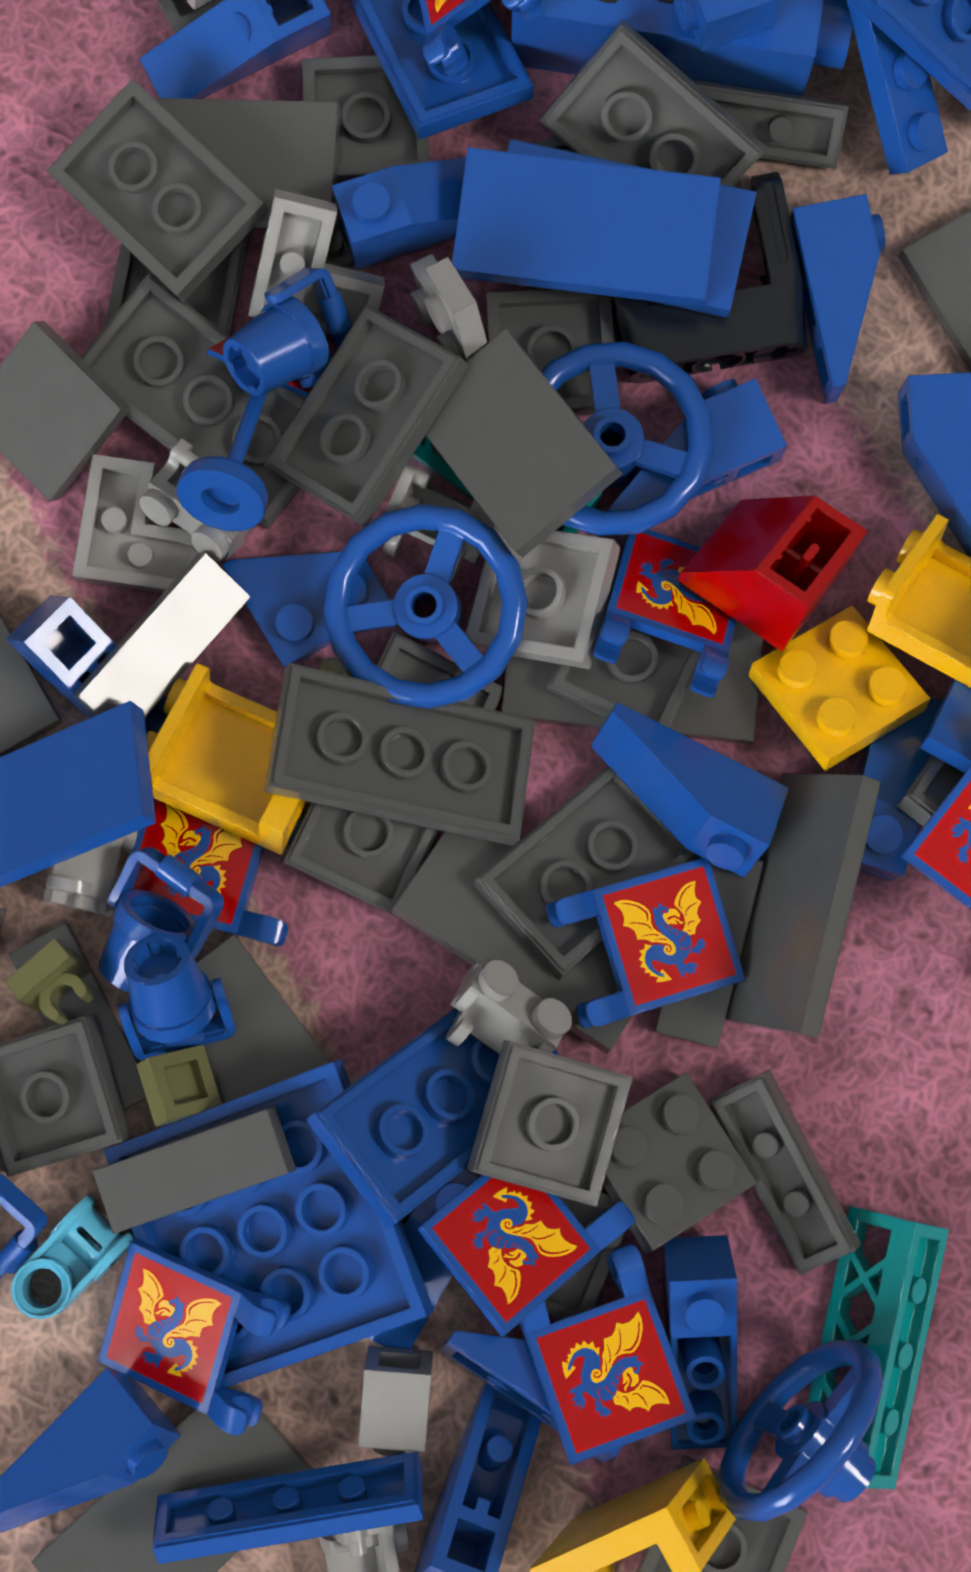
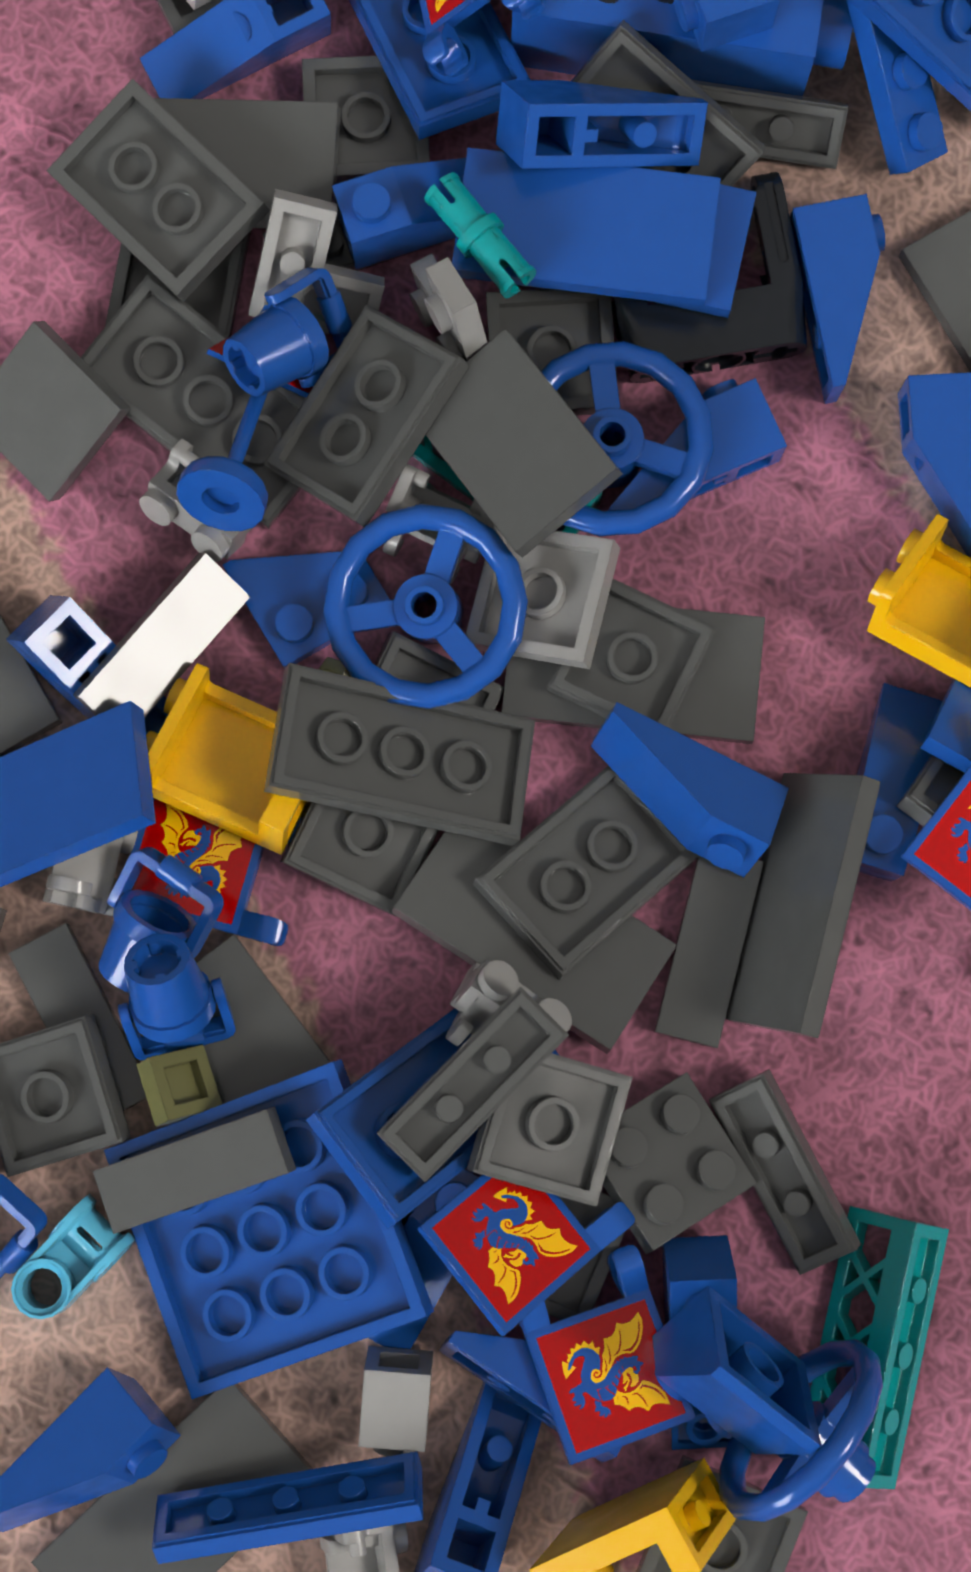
(48, 977): olive tile -> none
(115, 535): light grey plate -> none
(177, 1331): flag -> none
(472, 1084): none -> dark grey tile
(479, 235): none -> teal pin
(597, 126): none -> blue slope
(655, 603): flag -> none
(661, 939): flag -> none
(737, 1377): none -> blue slope
(774, 563): red slope -> none
(838, 687): yellow plate -> none

